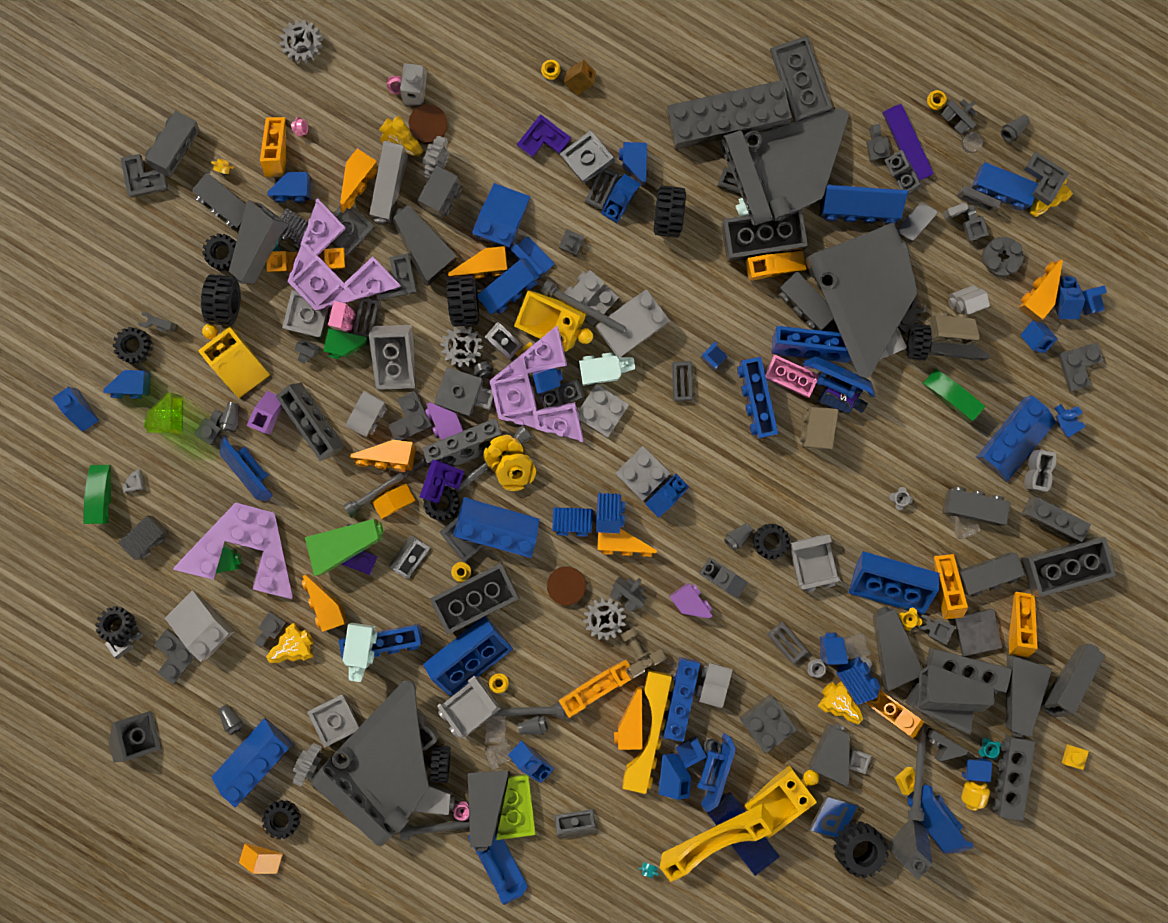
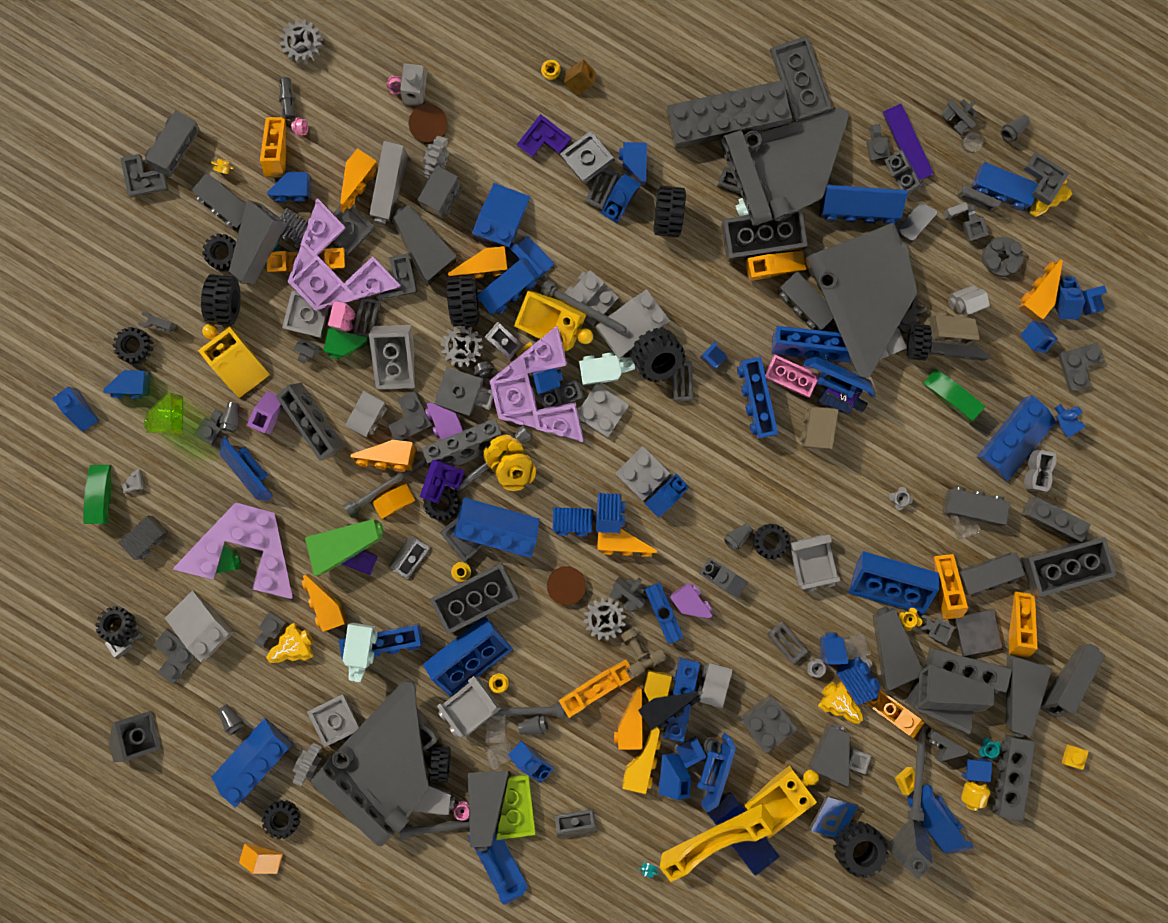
(286, 98): none -> dark grey pin
(398, 133): yellow rock -> none
(571, 242): dark grey tile -> none
(658, 355): none -> black tyre
(663, 708): none -> black slope
(669, 624): none -> blue piece
(940, 96): yellow plate -> none

